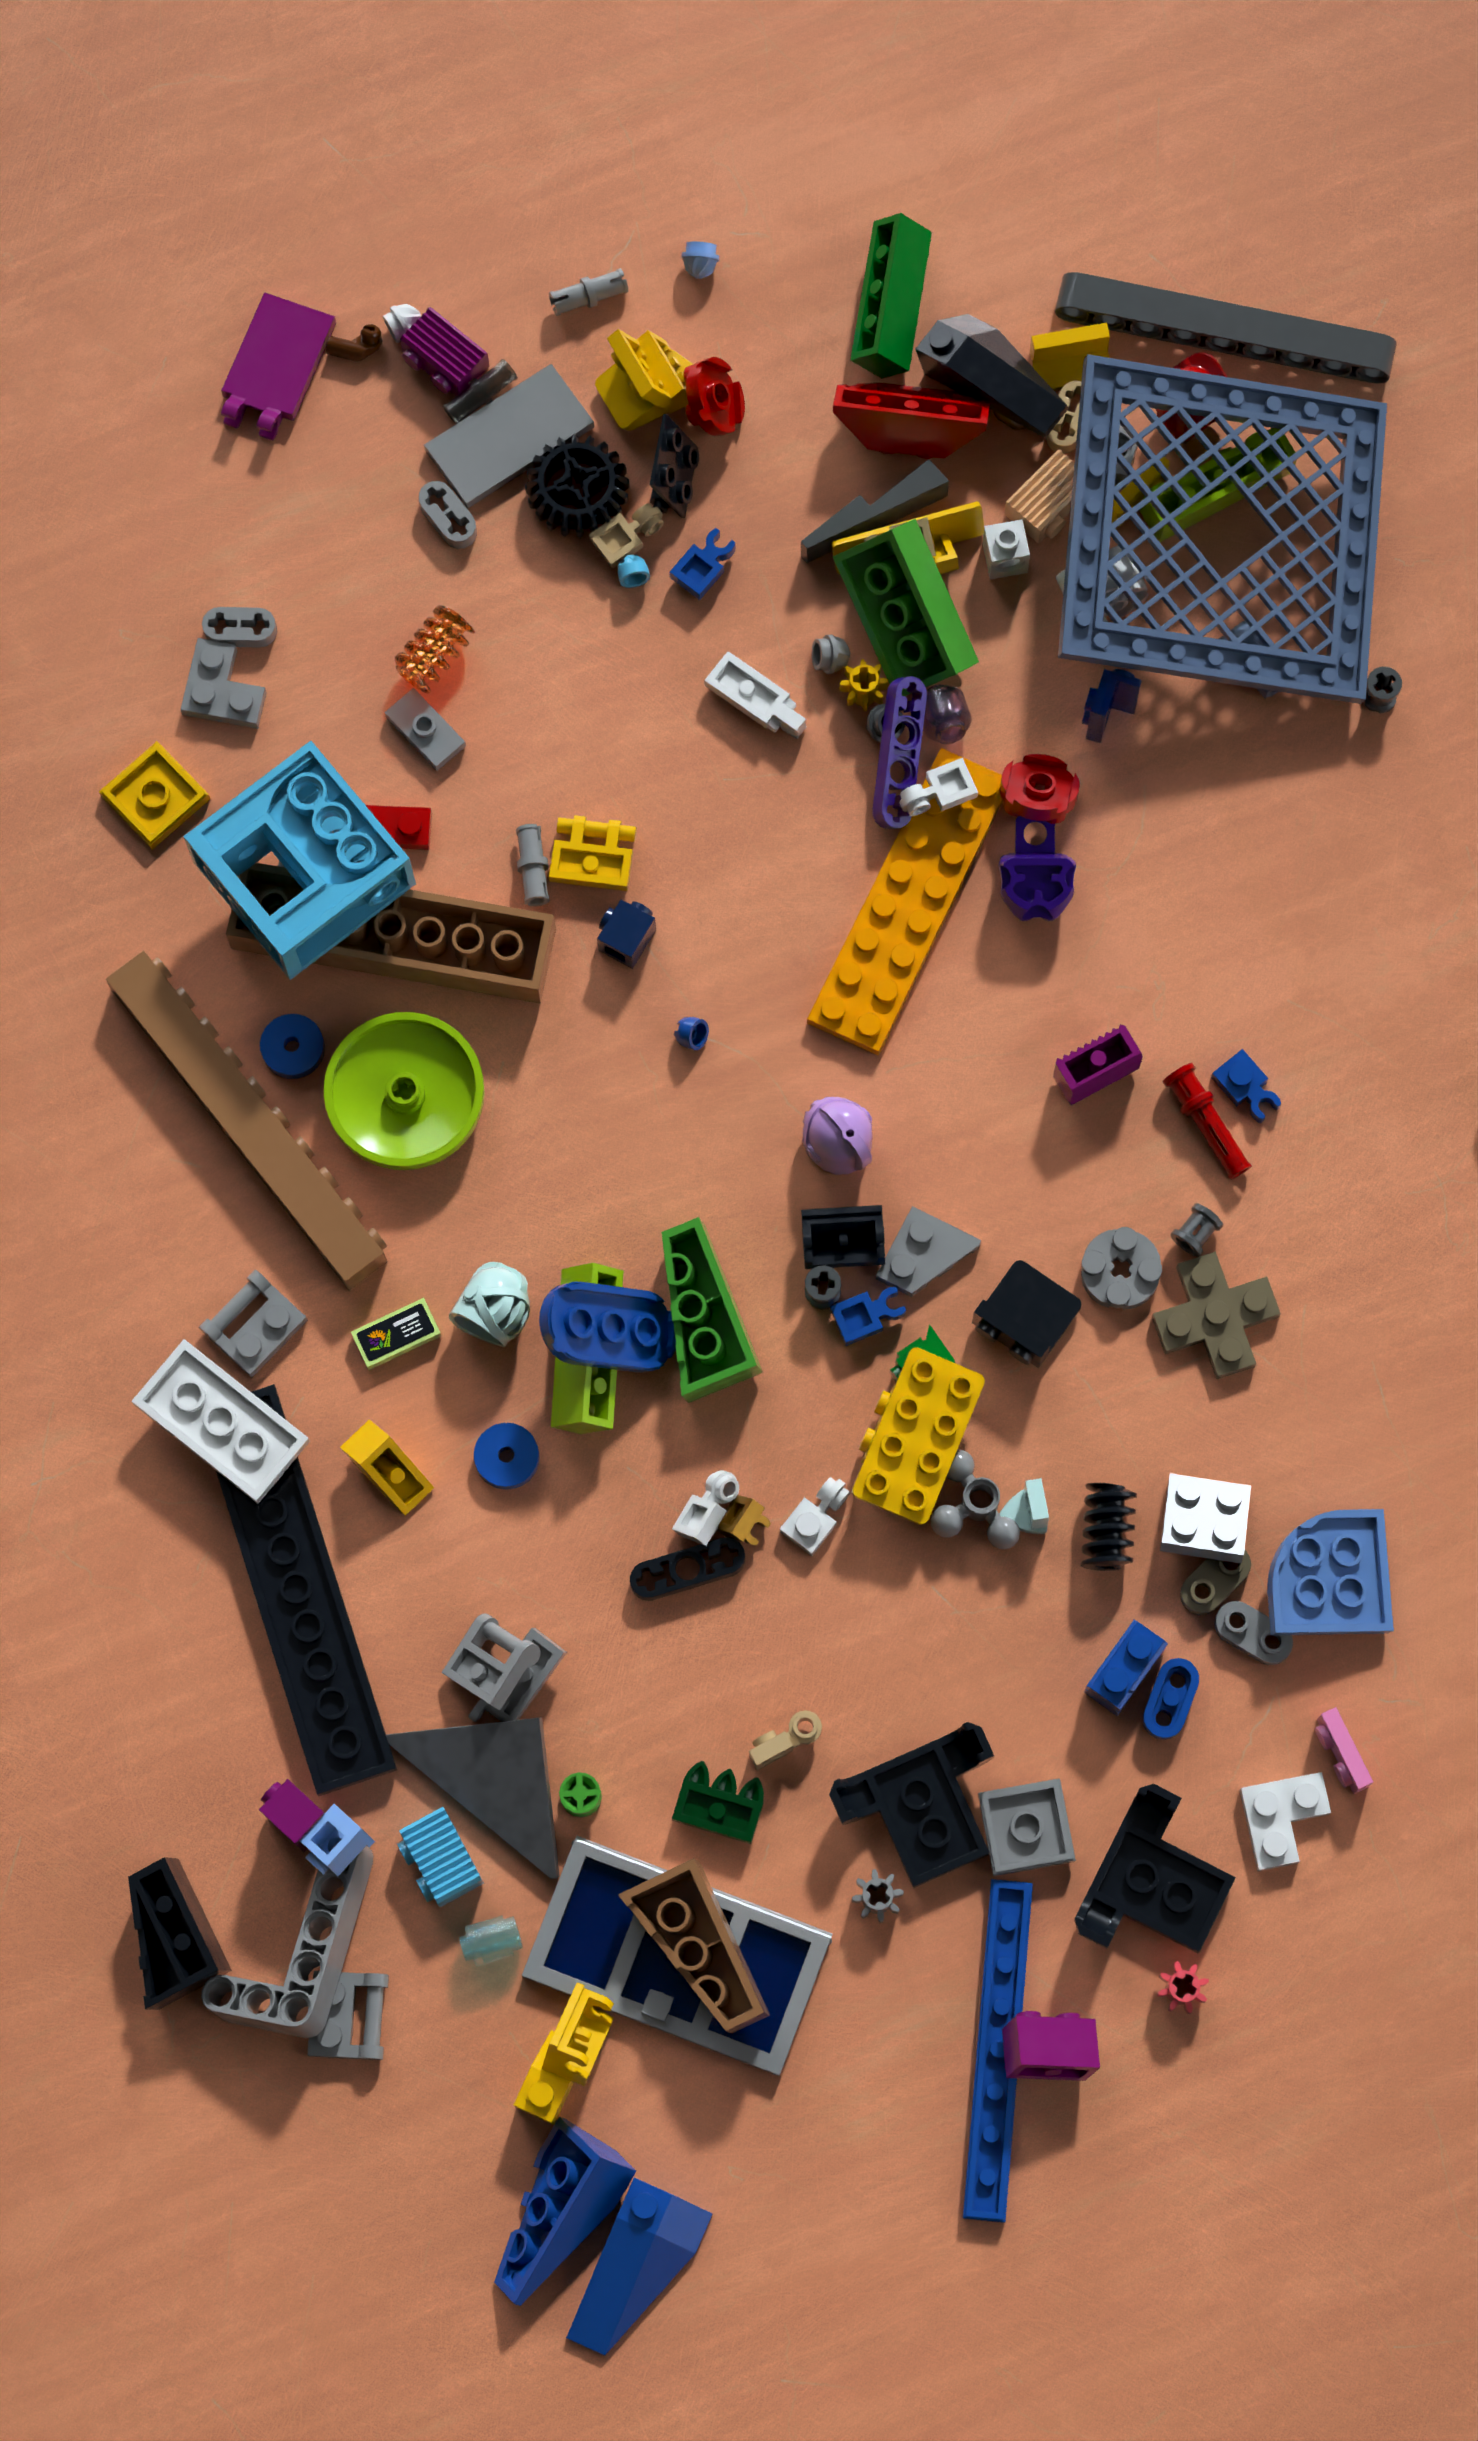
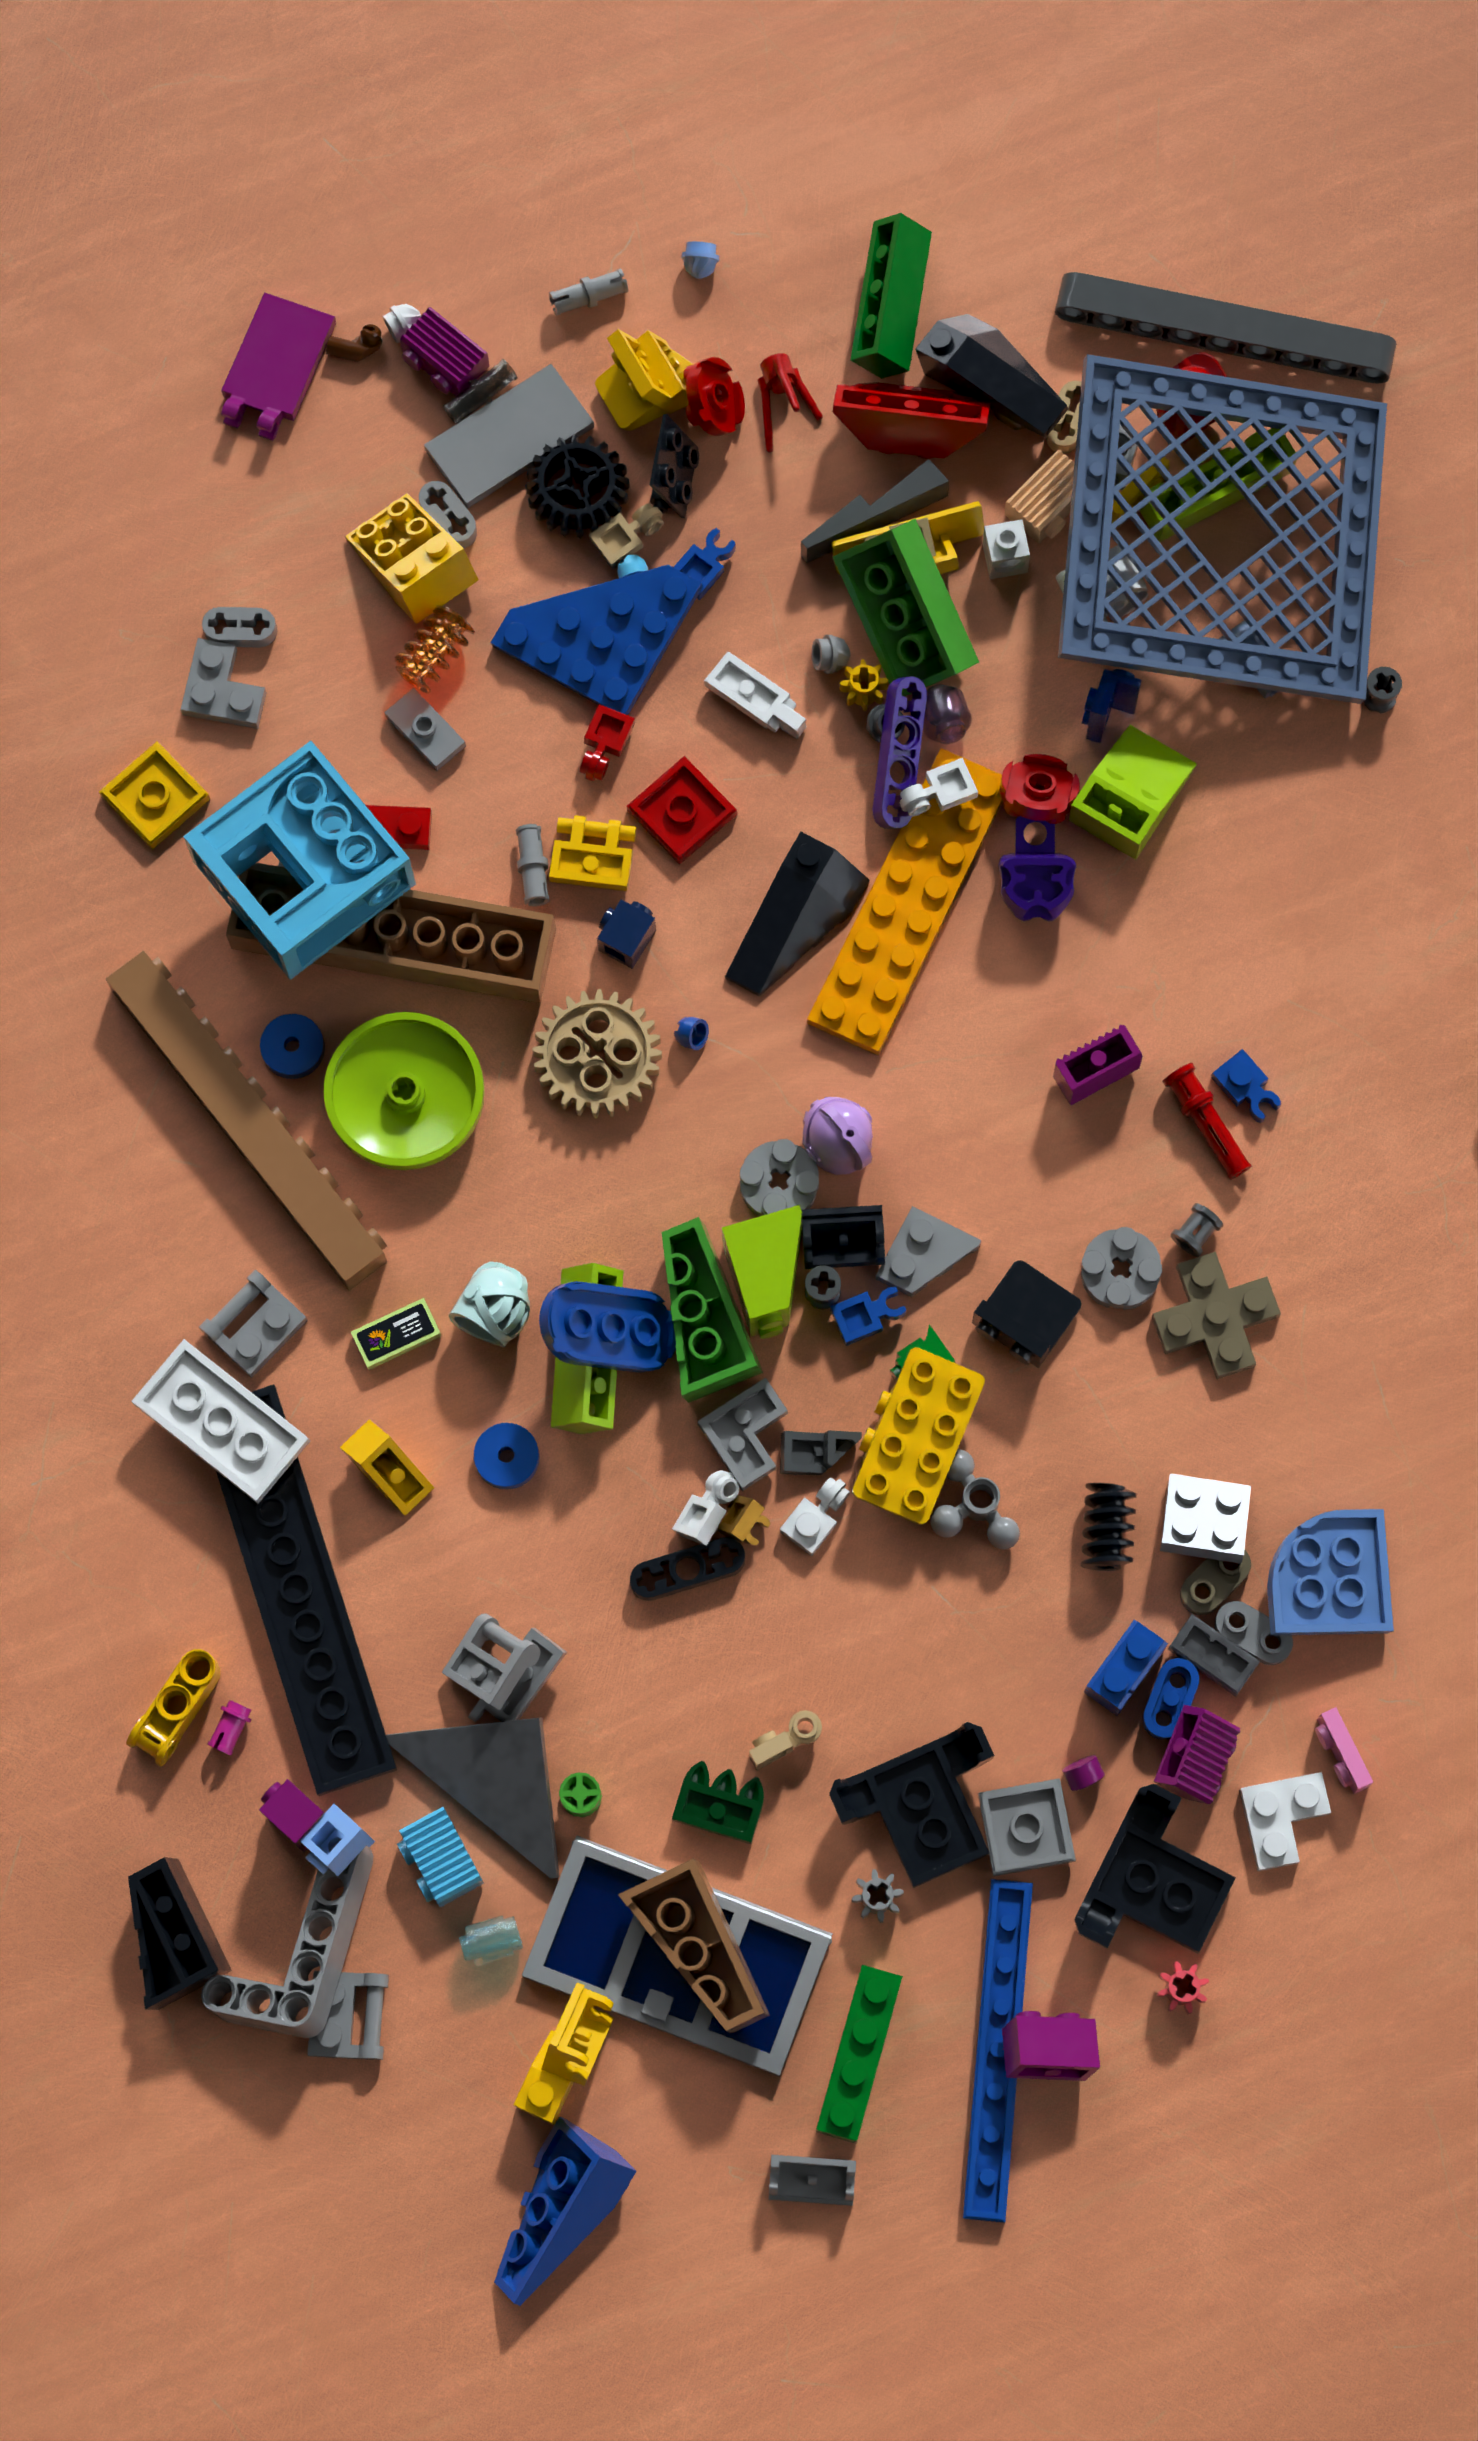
(167, 1727): none -> yellow piece
(229, 1727): none -> dark pink pin
(413, 557): none -> yellow slope
(571, 1075): none -> tan gear
(602, 636): none -> blue plate
(608, 734): none -> red plate
(642, 2255): blue wedge -> none
(681, 810): none -> red tile
(734, 1430): none -> light grey plate
(764, 1267): none -> lime slope
(779, 1157): none -> light grey plate
(781, 378): none -> red plant
(804, 903): none -> black wedge
(812, 2180): none -> light grey hinge
(814, 1452): none -> dark grey slope
(859, 2054): none -> green brick
(1029, 1508): light aqua tile -> none
(1061, 354): yellow panel -> none
(1083, 1773): none -> magenta piece
(1131, 791): none -> lime slope
(1197, 1754): none -> magenta brick
(1214, 1655): none -> flat silver plate

